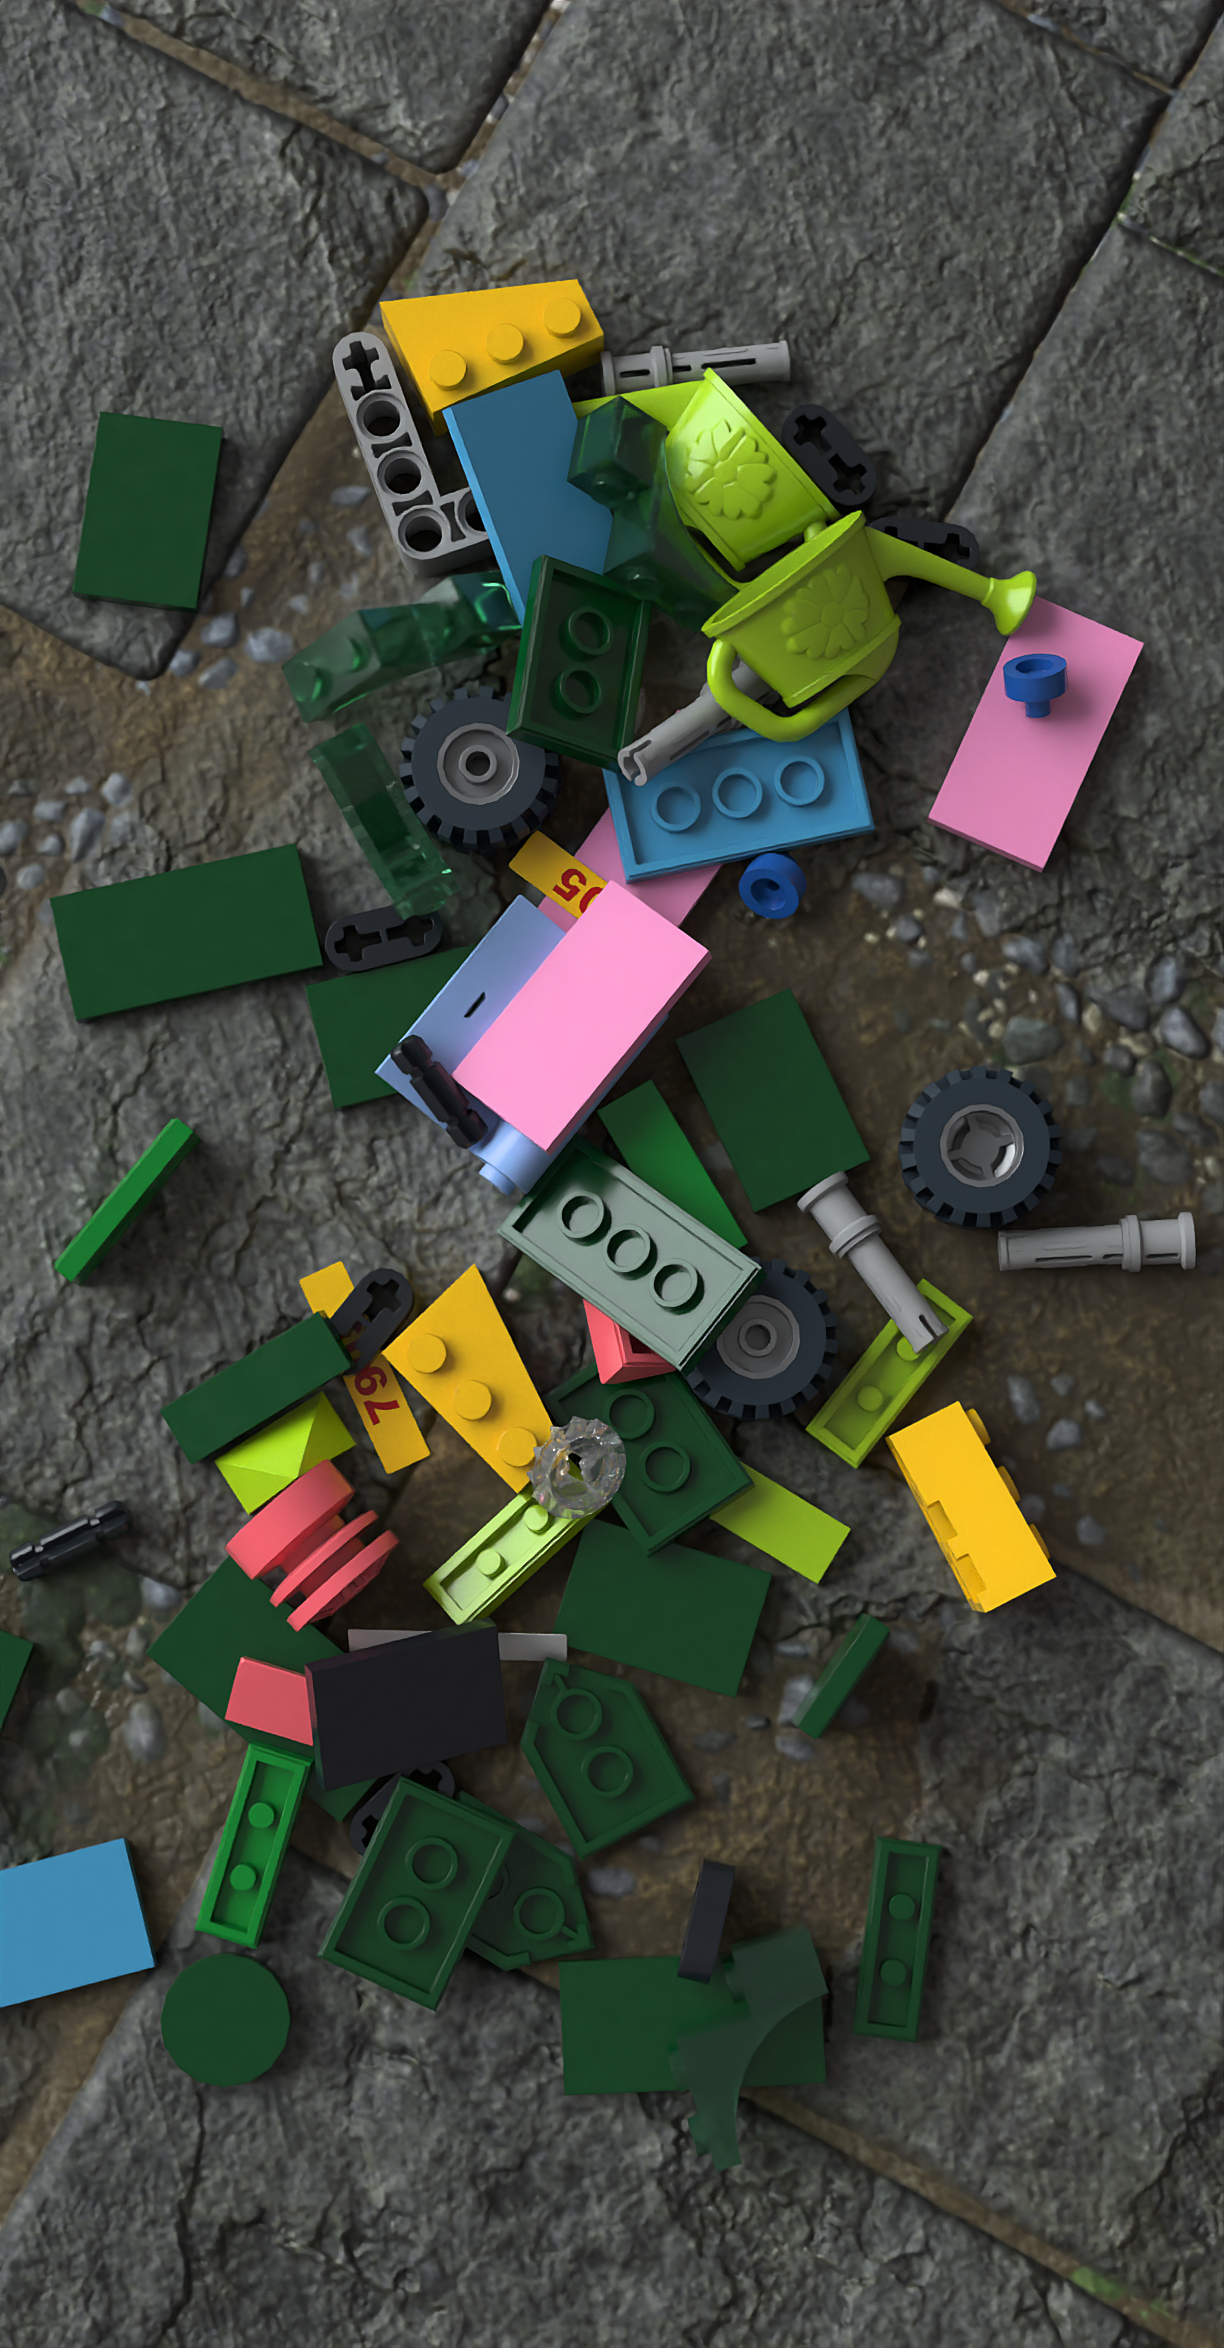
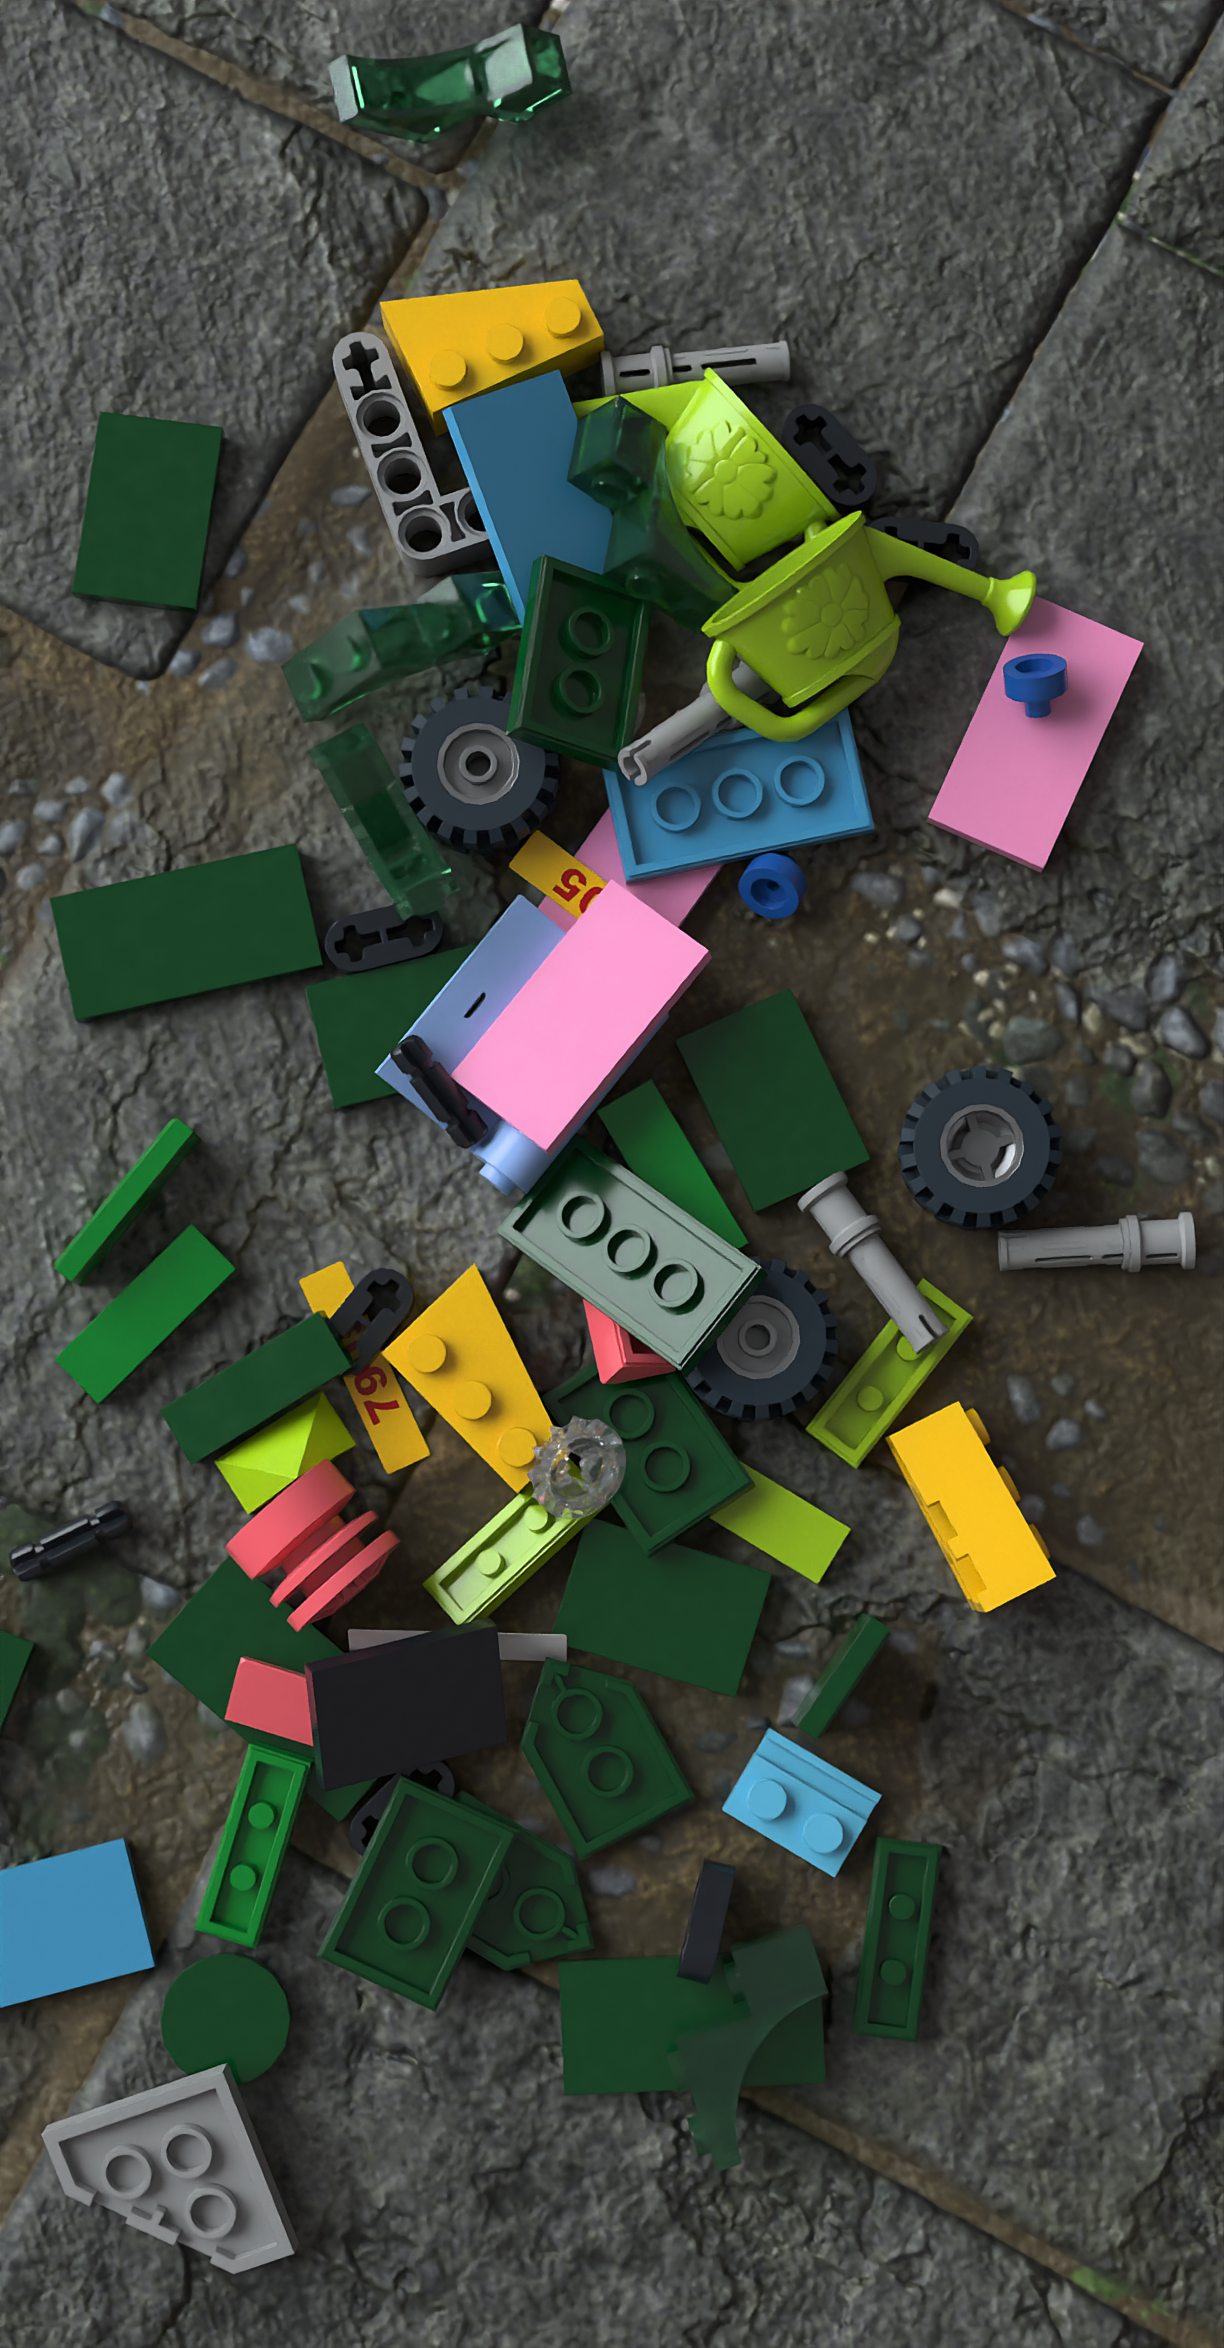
(146, 1314): none -> green tile
(179, 2169): none -> light grey plate
(432, 94): none -> clear green arch
(801, 1802): none -> medium azure plate

